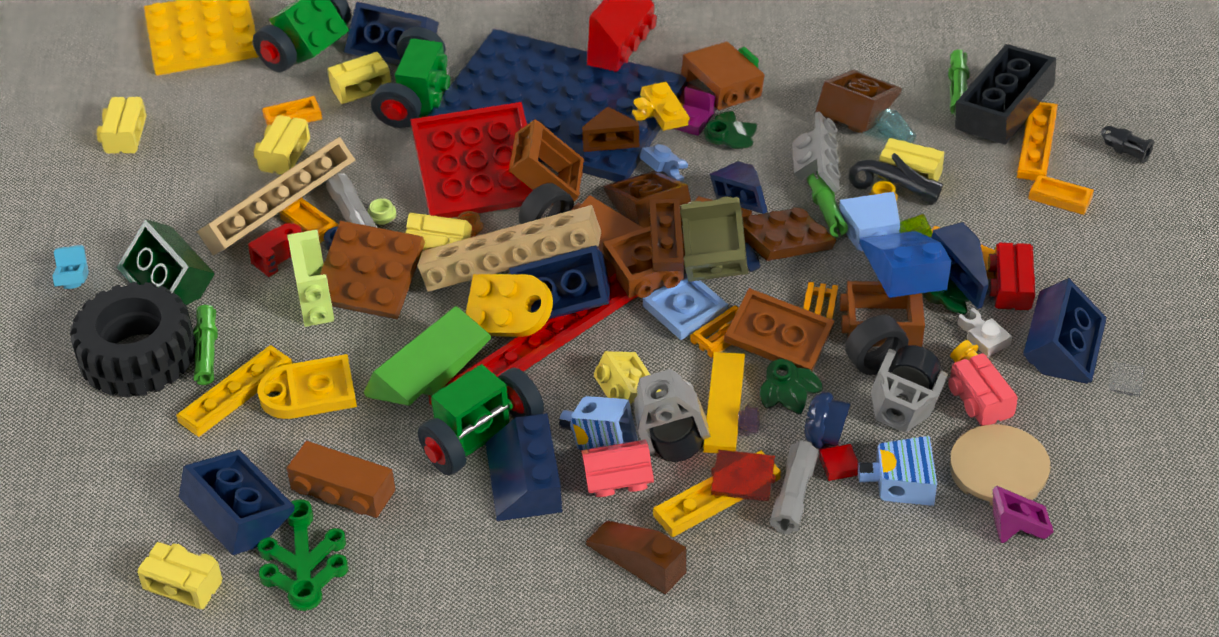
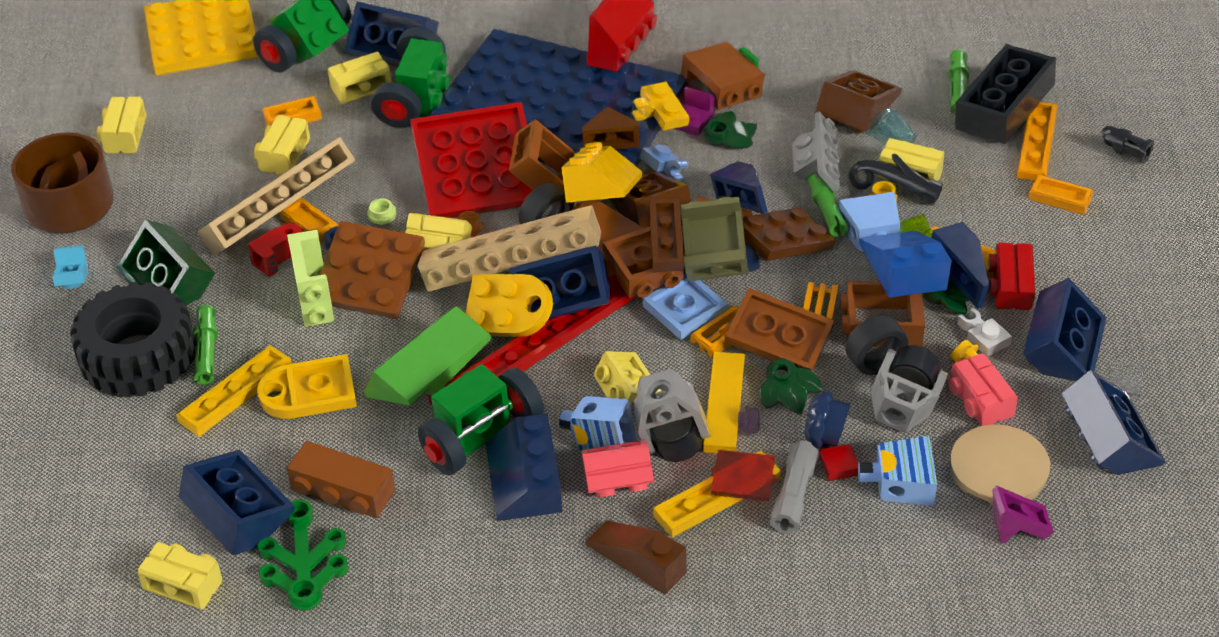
(63, 182): none -> reddish brown piece
(347, 200): light grey axle -> none
(598, 174): none -> yellow slope
(1111, 425): none -> slope

